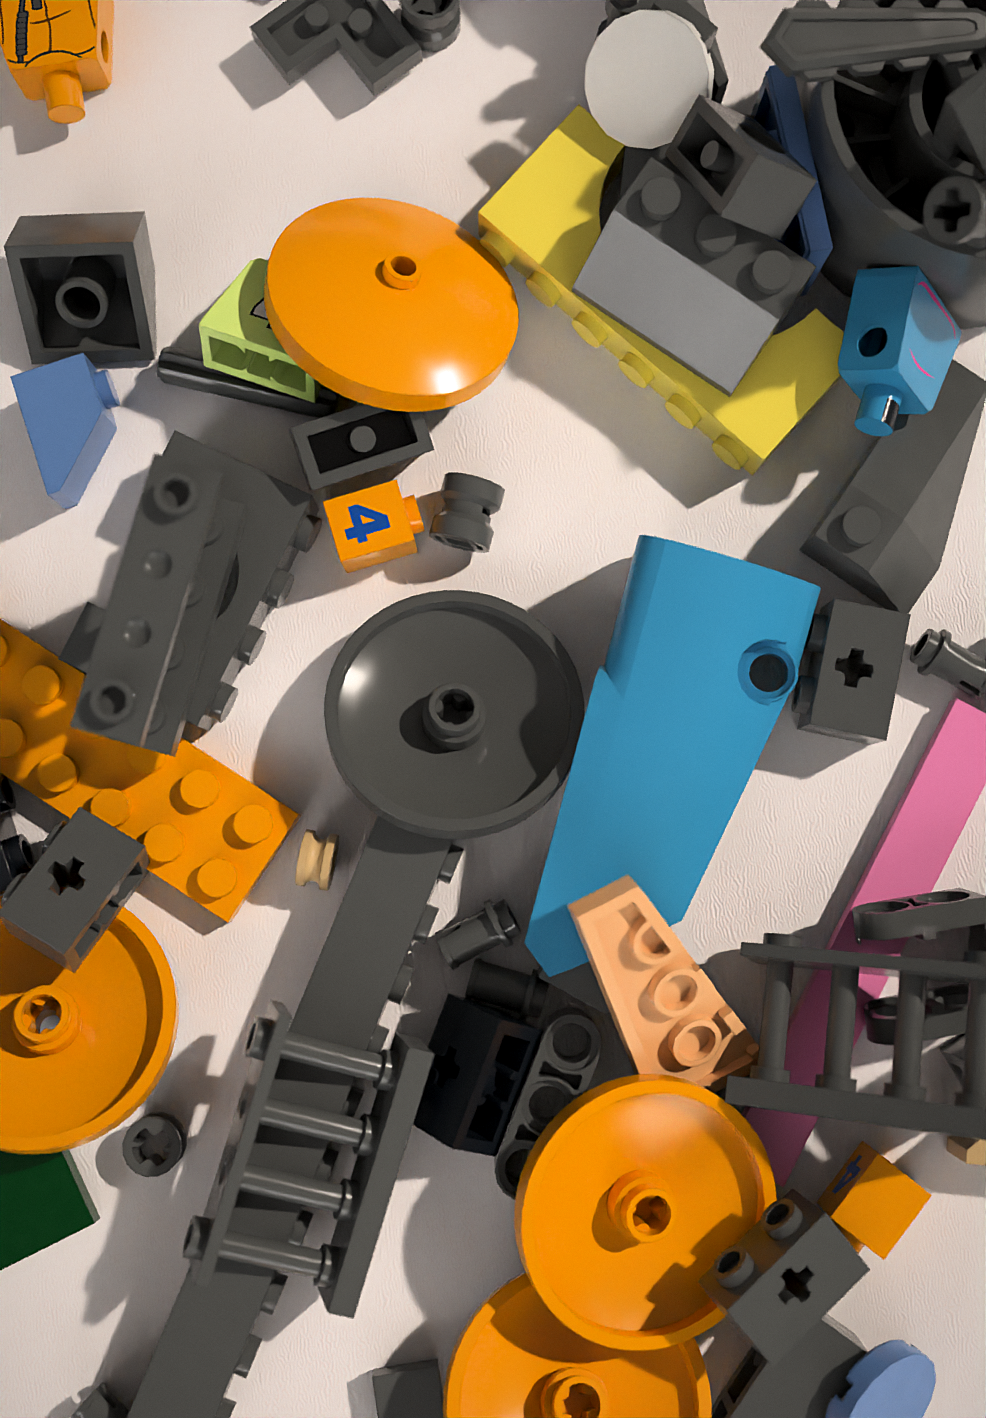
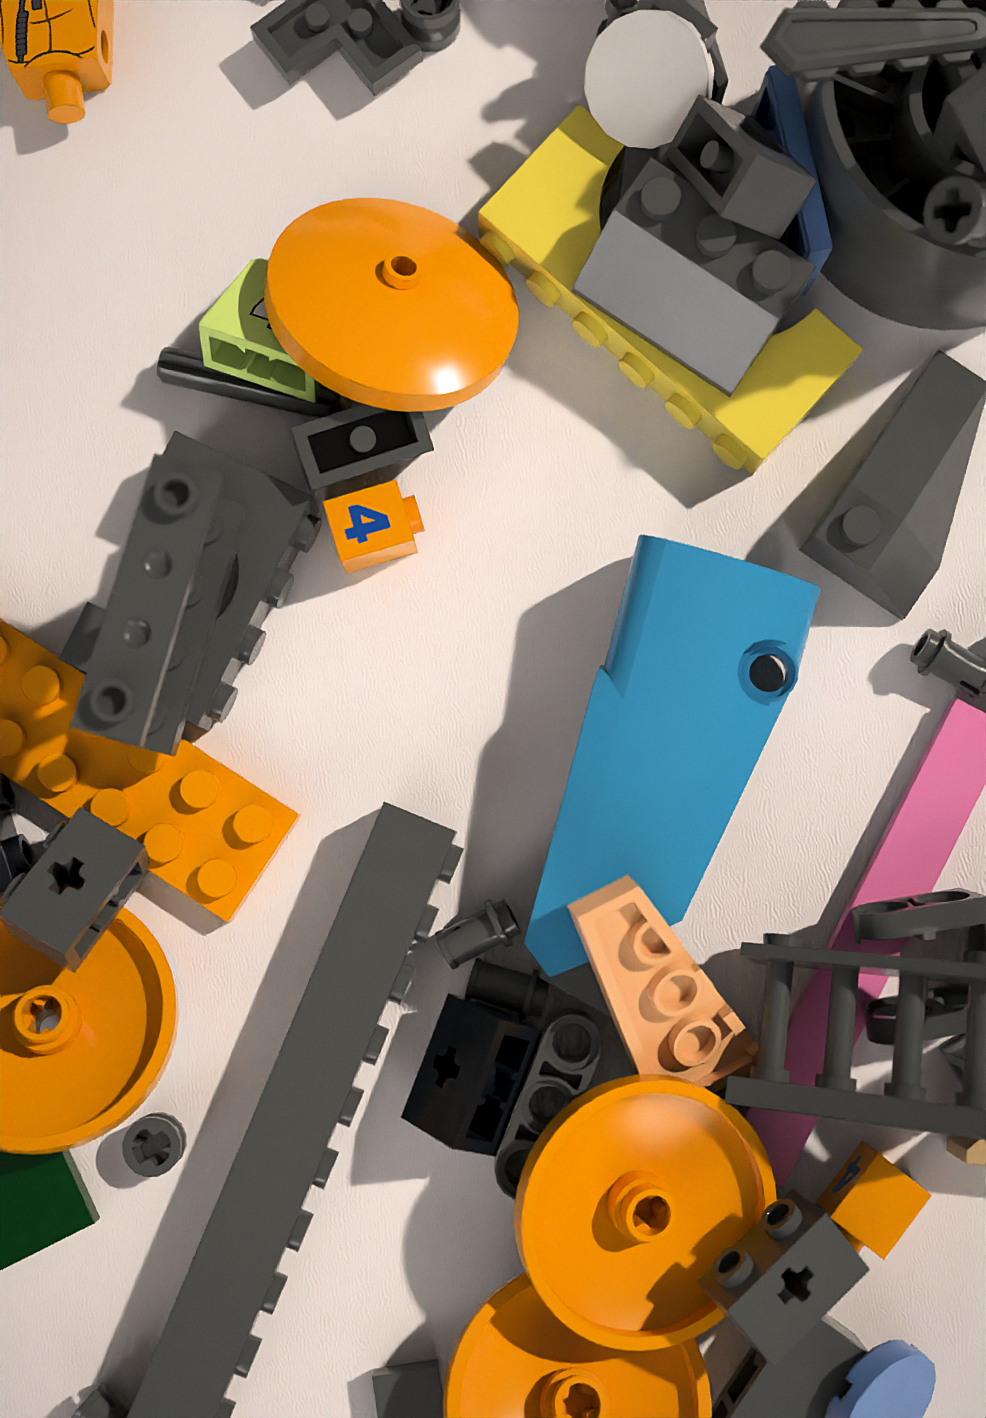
(67, 422): medium blue slope -> none
(84, 286): dark grey slope -> none
(317, 859): tan bush -> none
(356, 1202): dark grey fence -> none
(453, 714): dark grey dish -> none
(465, 517): dark grey wheel -> none
(875, 648): dark grey brick -> none
(895, 346): dark azure torso -> none

